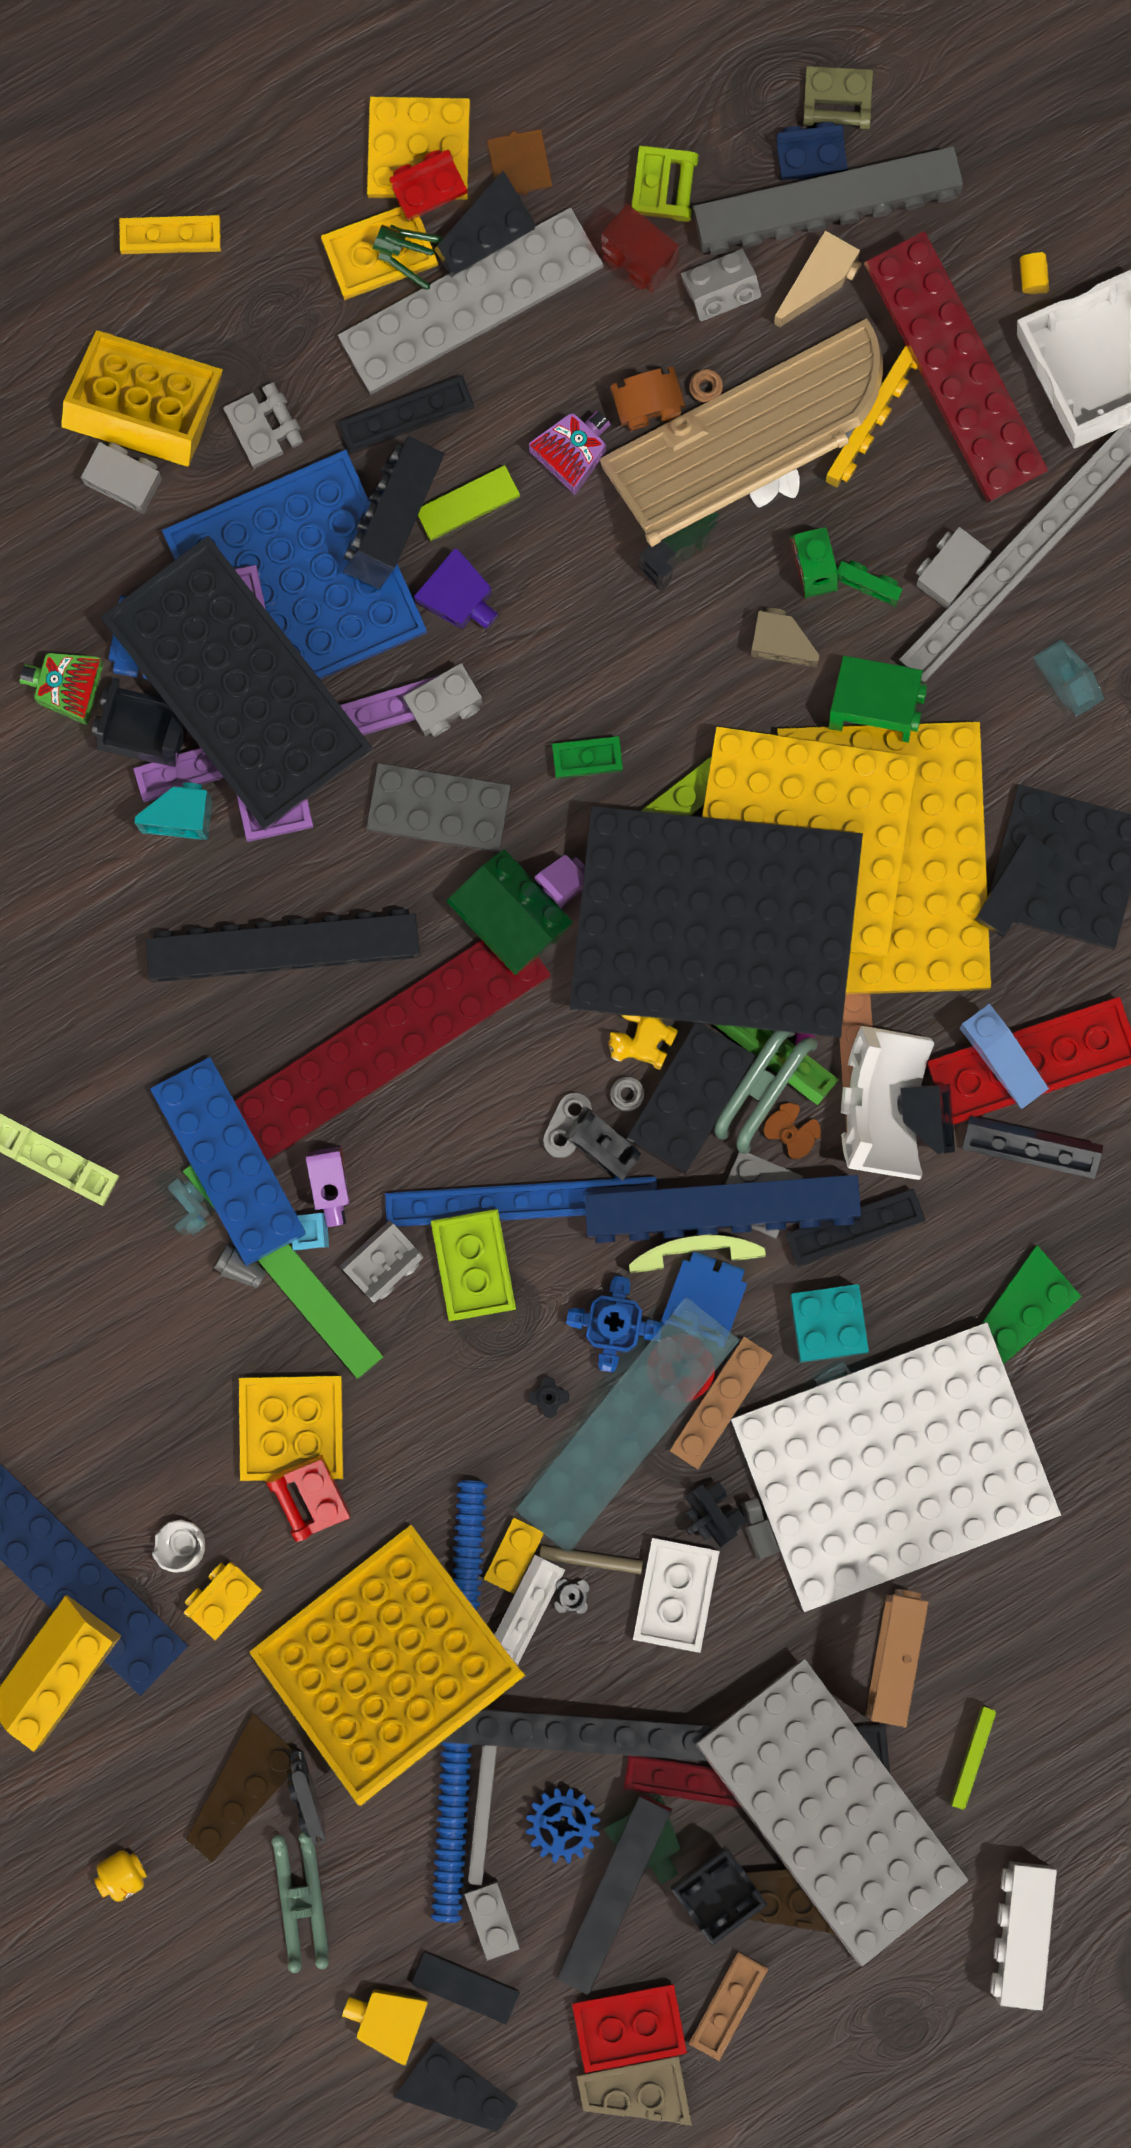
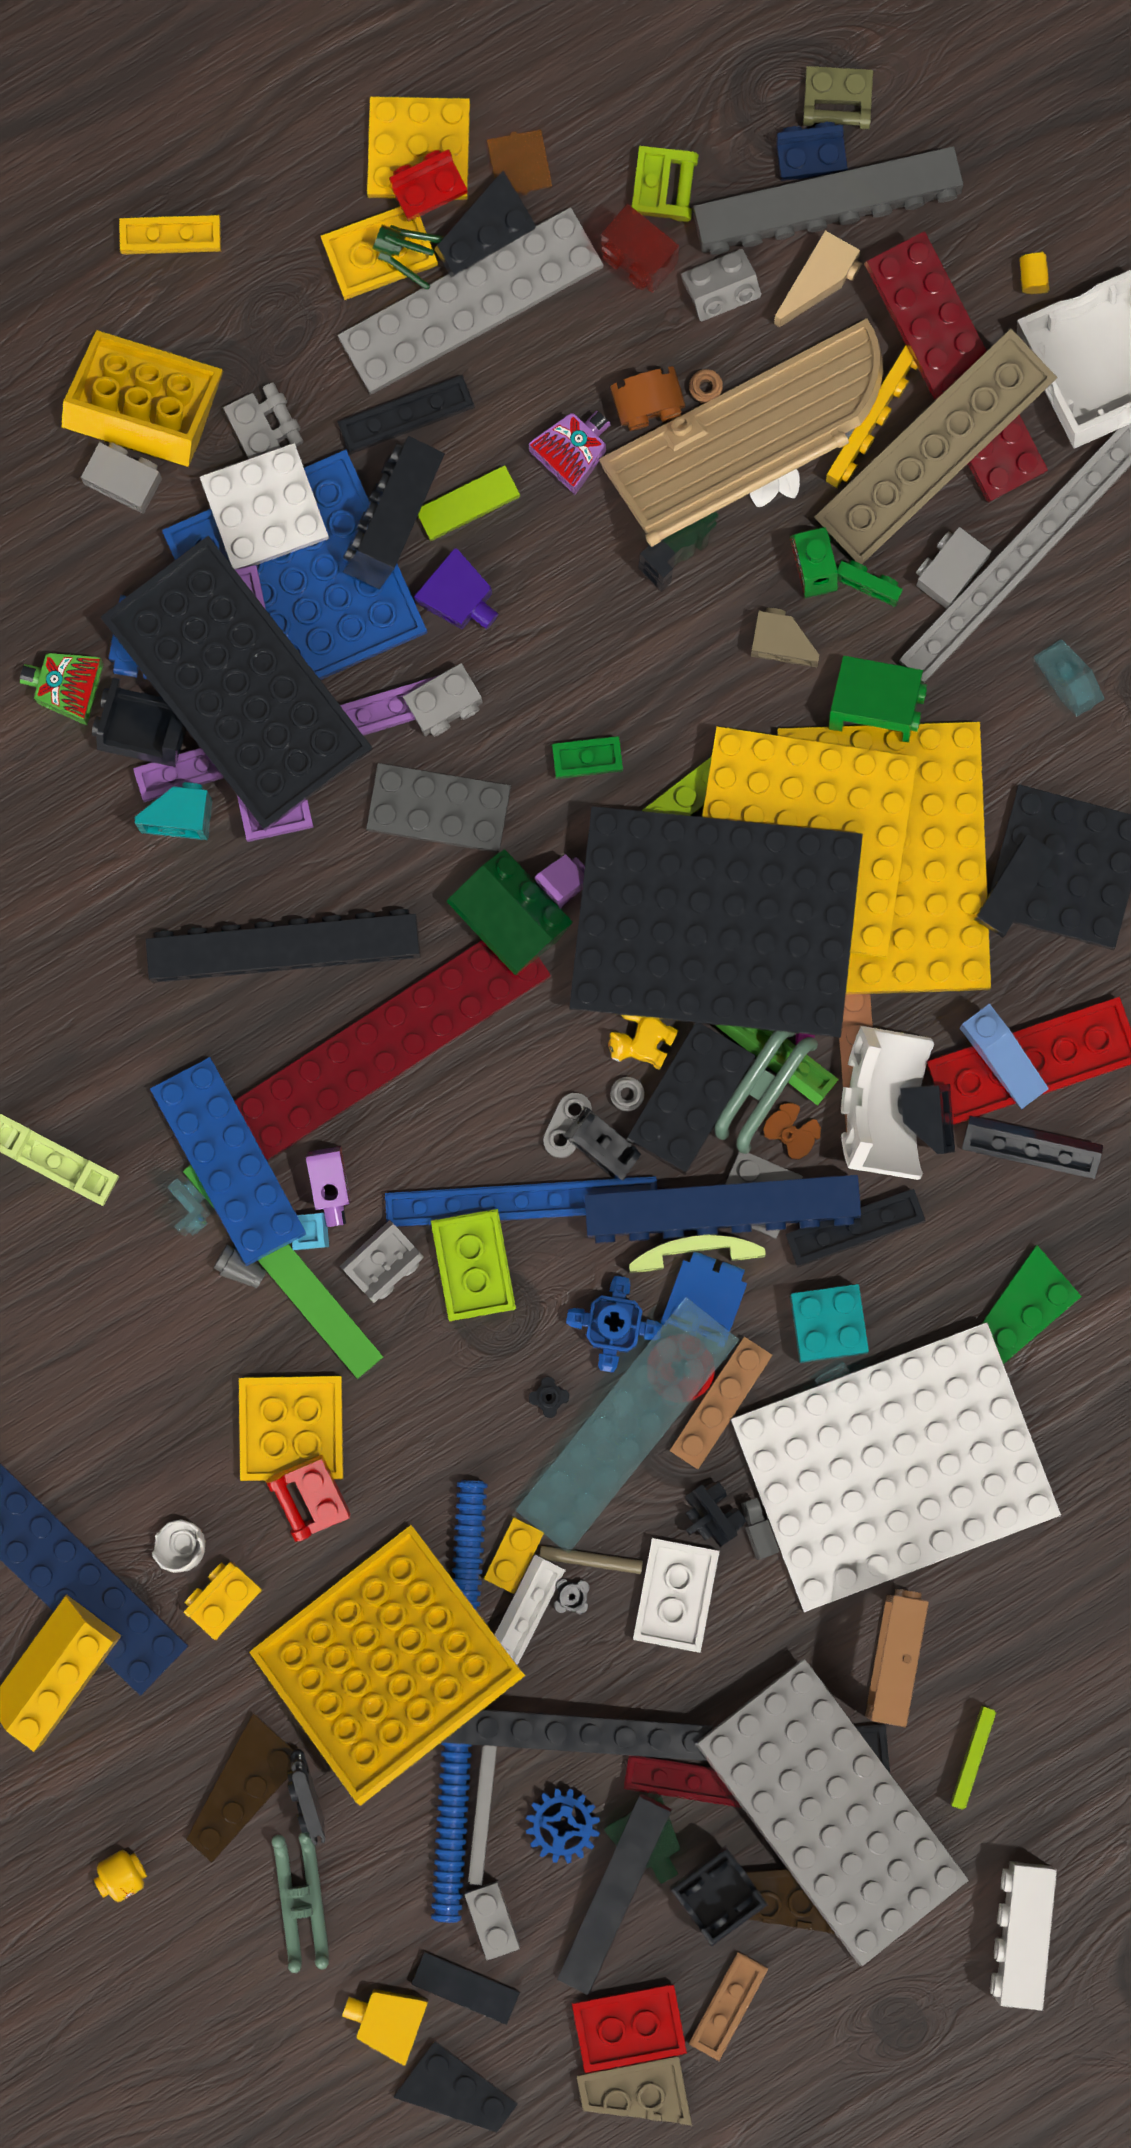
(264, 507): none -> white plate
(936, 446): none -> dark tan plate

